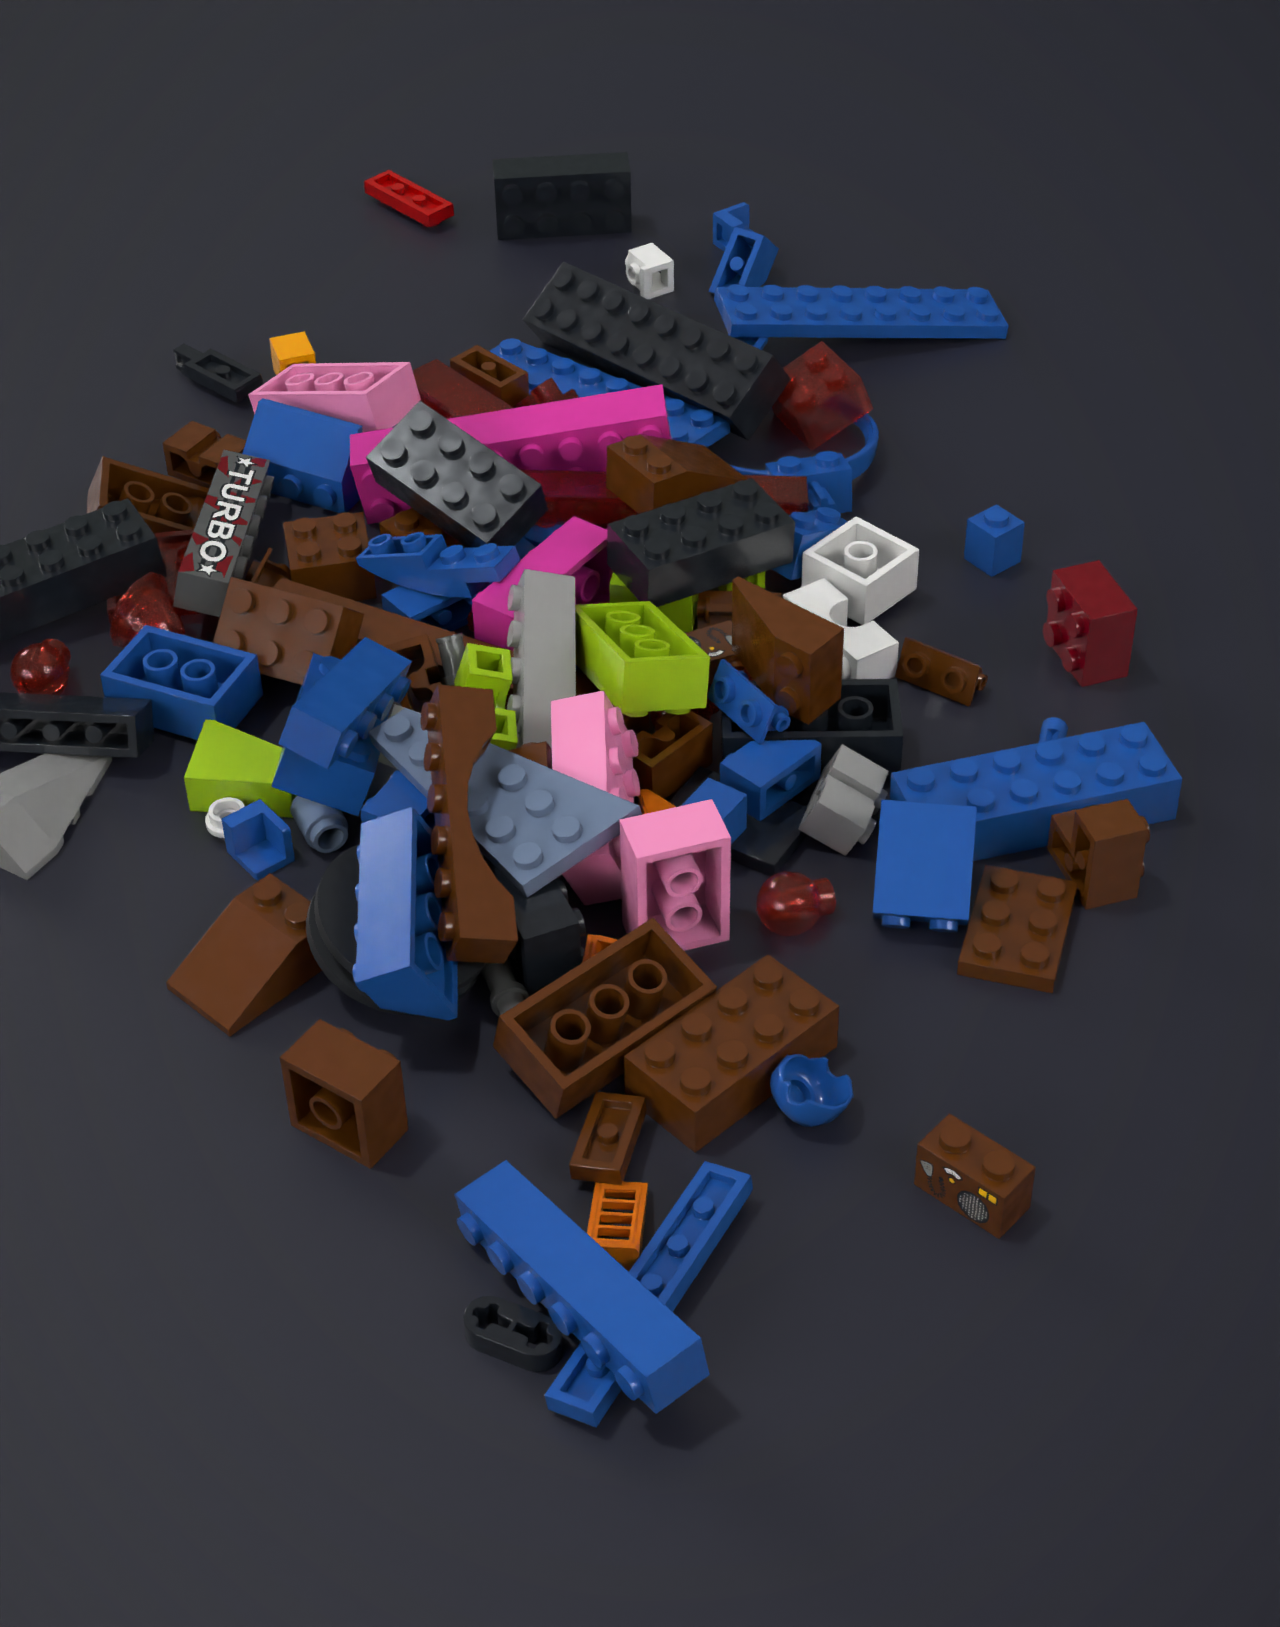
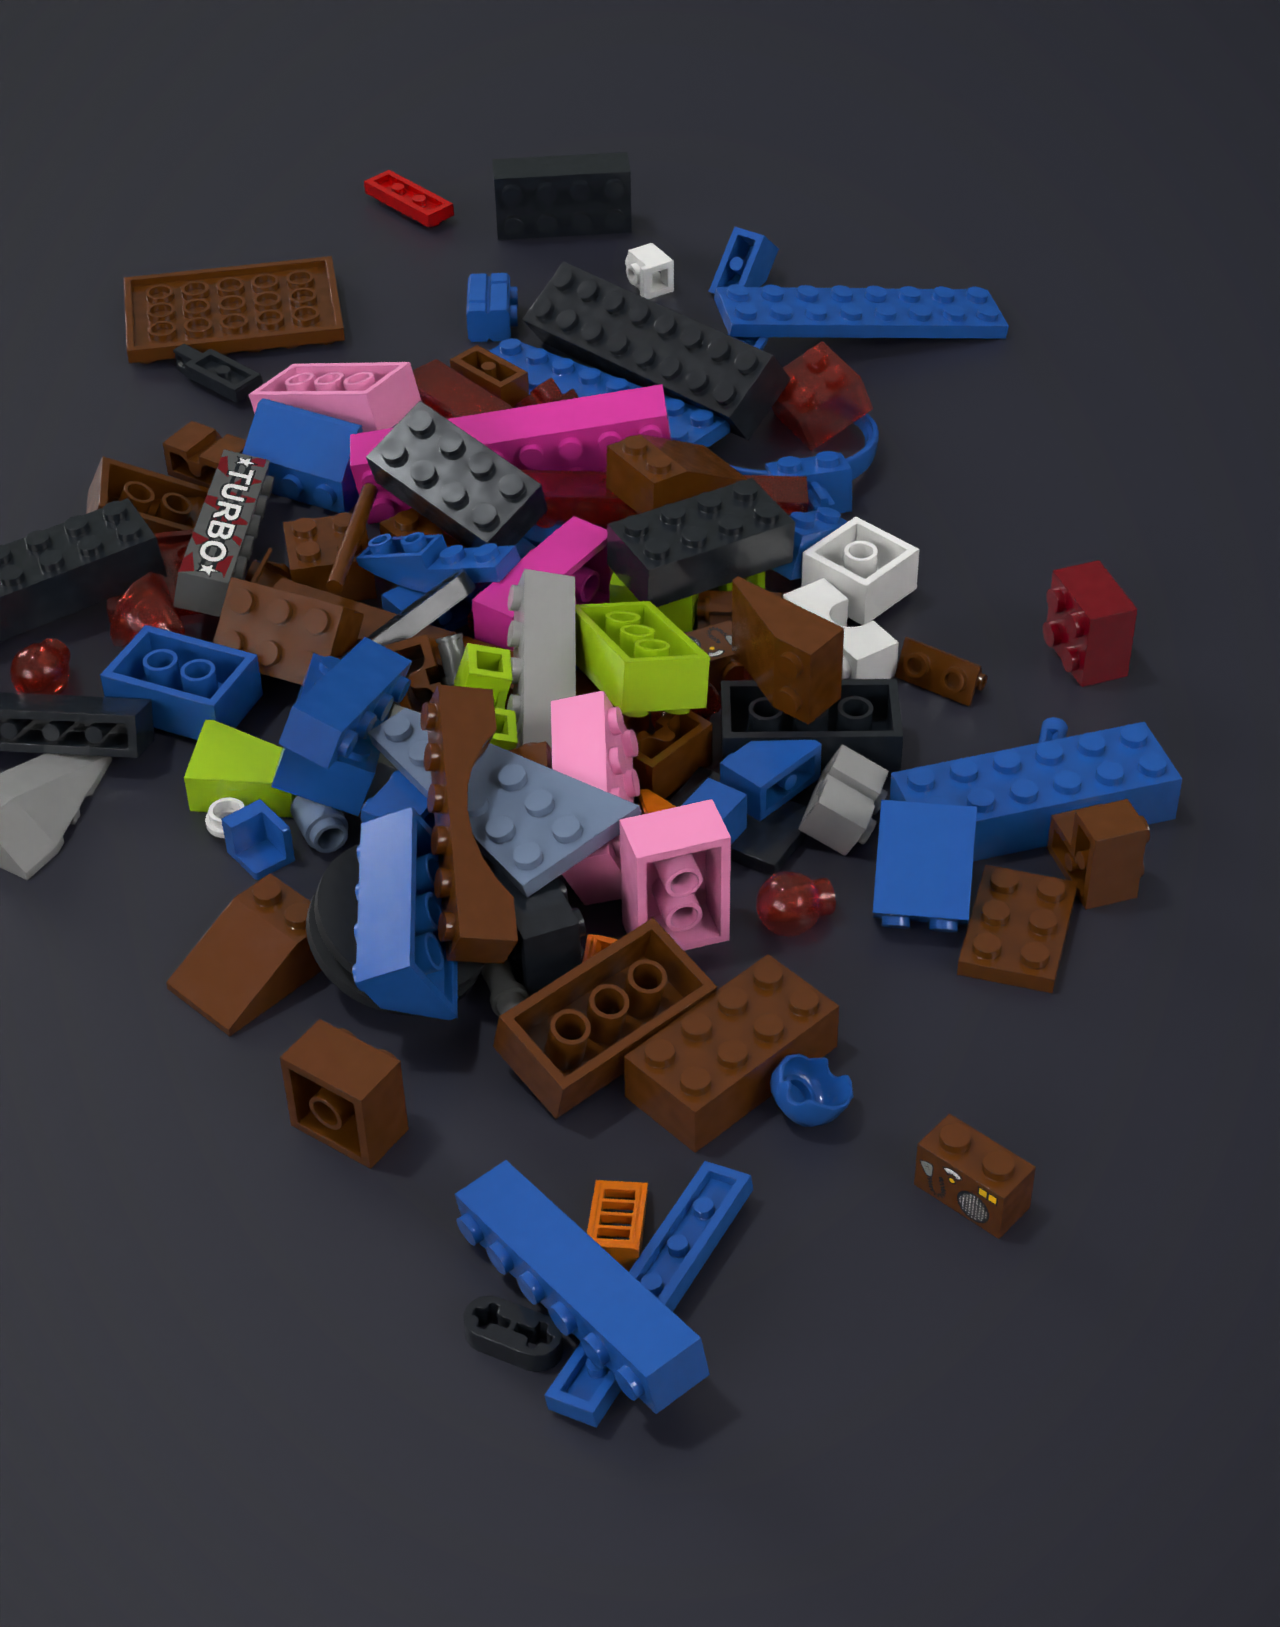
(232, 309): none -> reddish brown plate
(291, 350): light orange brick -> none
(351, 538): none -> reddish brown bar
(424, 610): none -> beam
(491, 307): none -> blue brick
(608, 1138): reddish brown plate -> none
(726, 220): blue panel -> none
(746, 703): blue hinge -> none
(994, 540): blue brick -> none

